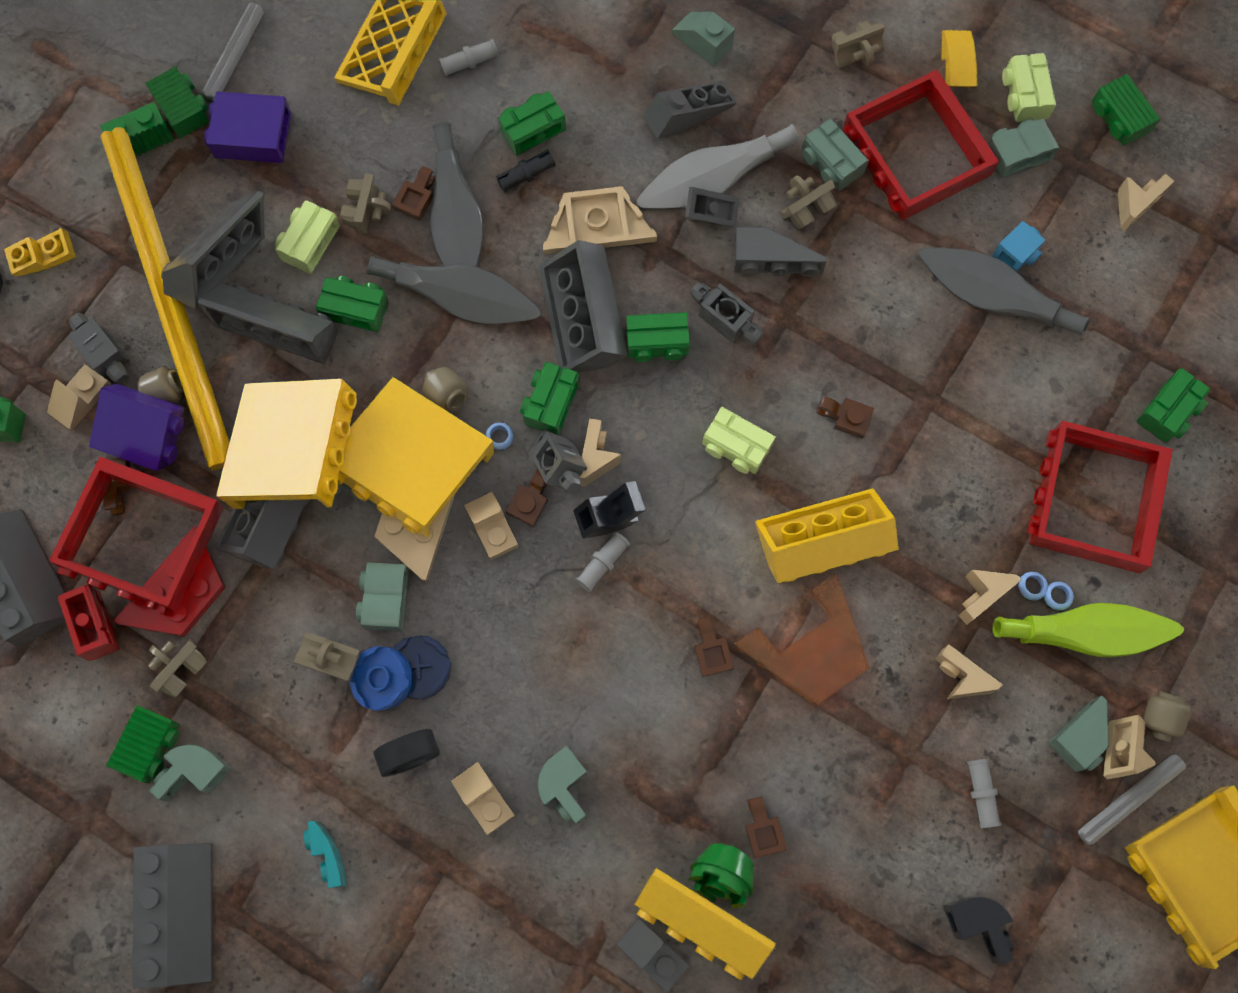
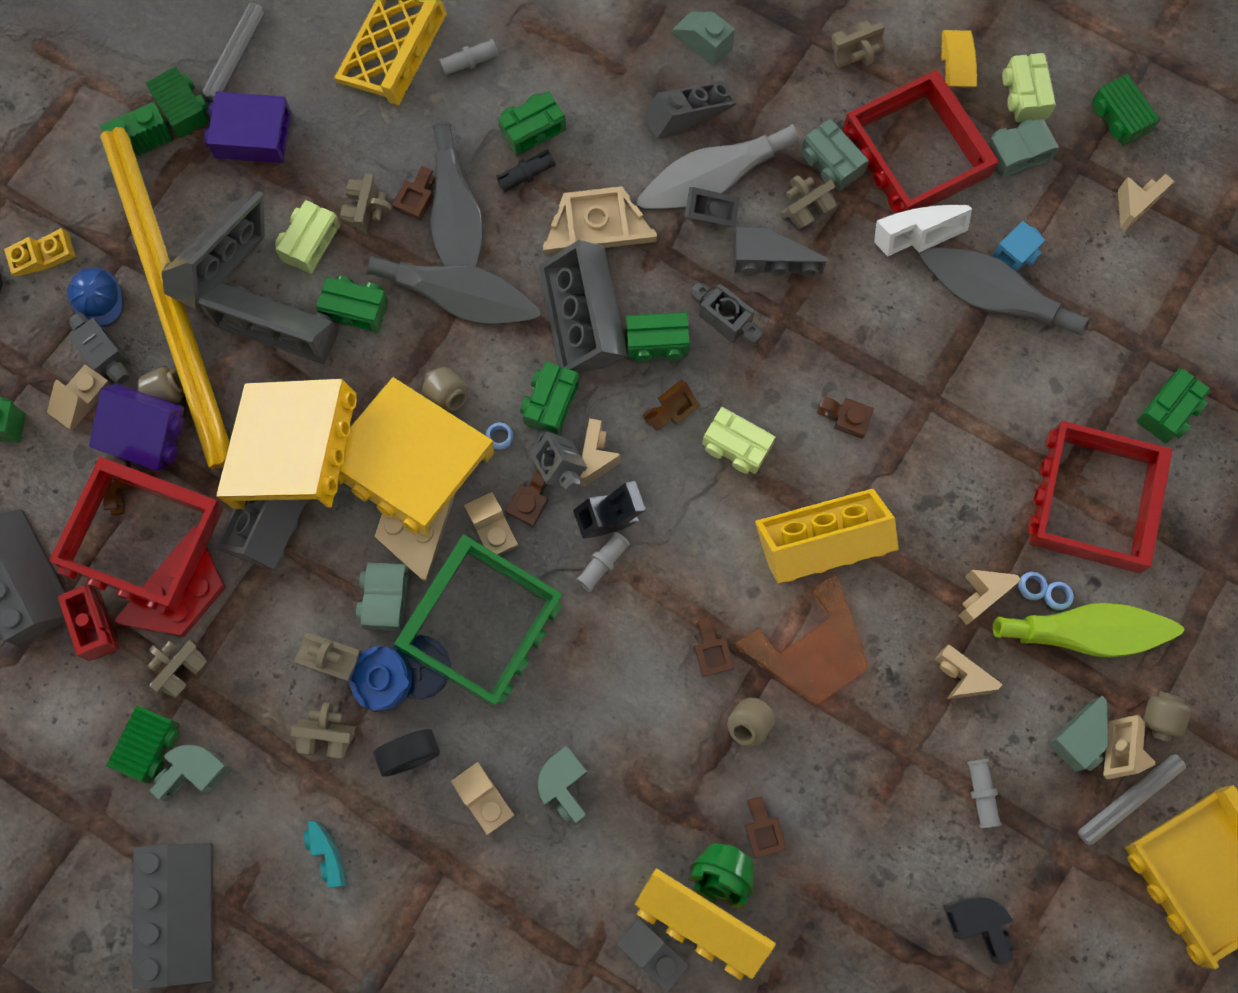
(96, 295): none -> blue piece
(310, 731): none -> dark tan hips
(532, 638): none -> green window
(675, 406): none -> reddish brown plate
(751, 722): none -> dark tan head
(921, 227): none -> white slope

